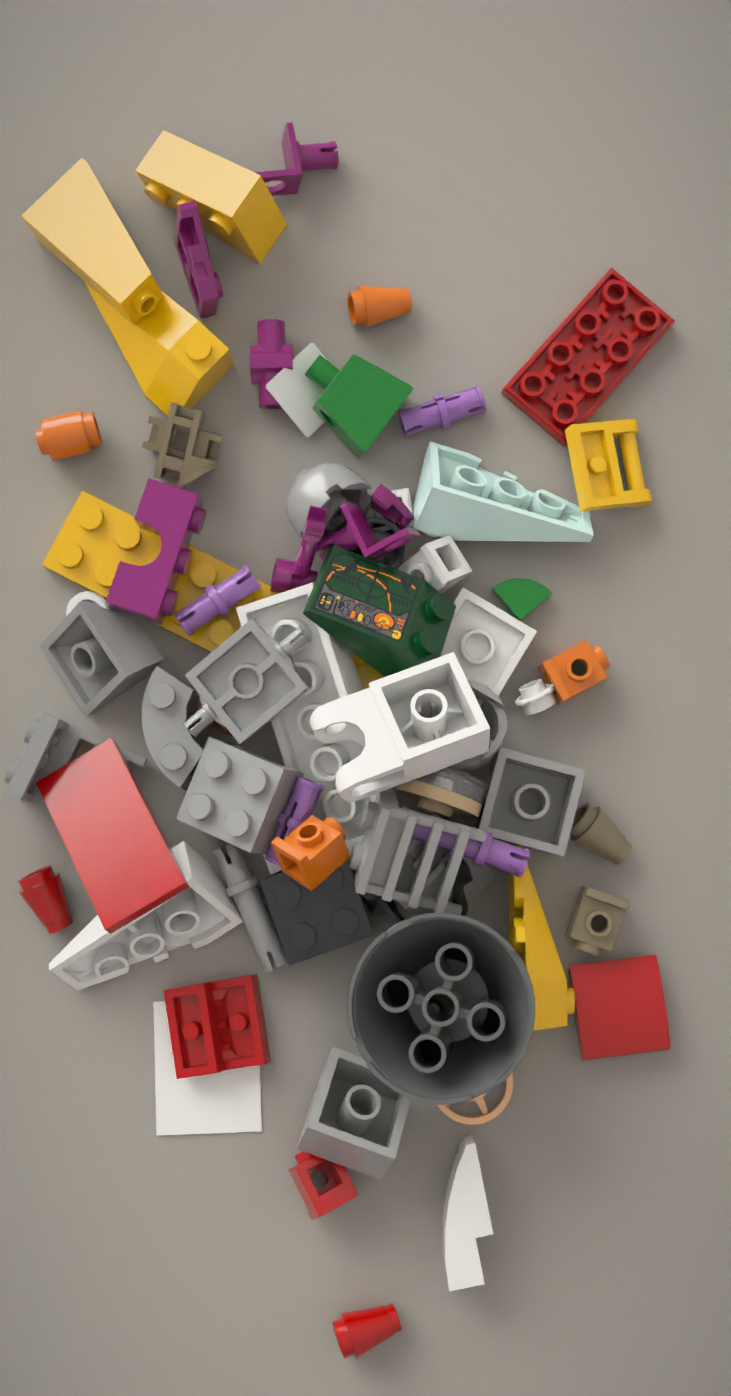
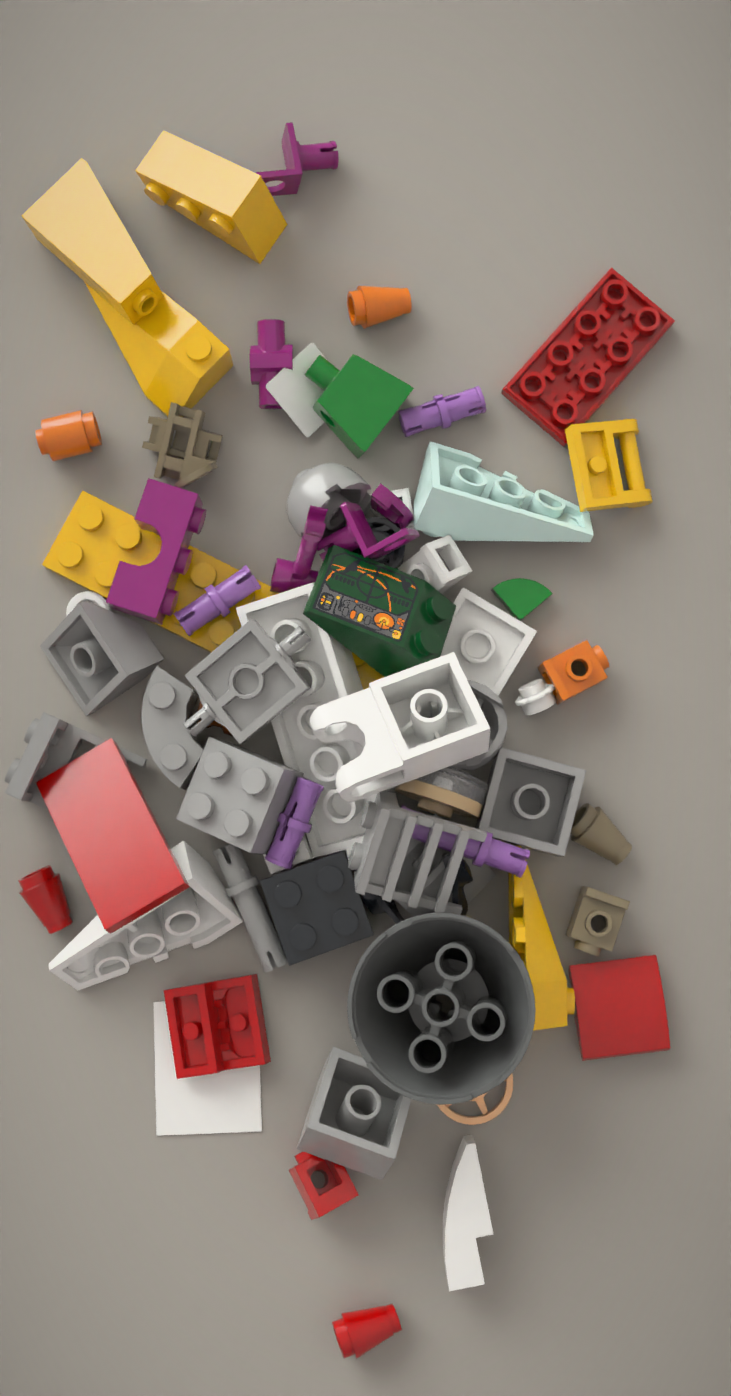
(195, 260): magenta wing -> none
(312, 851): orange brick -> none

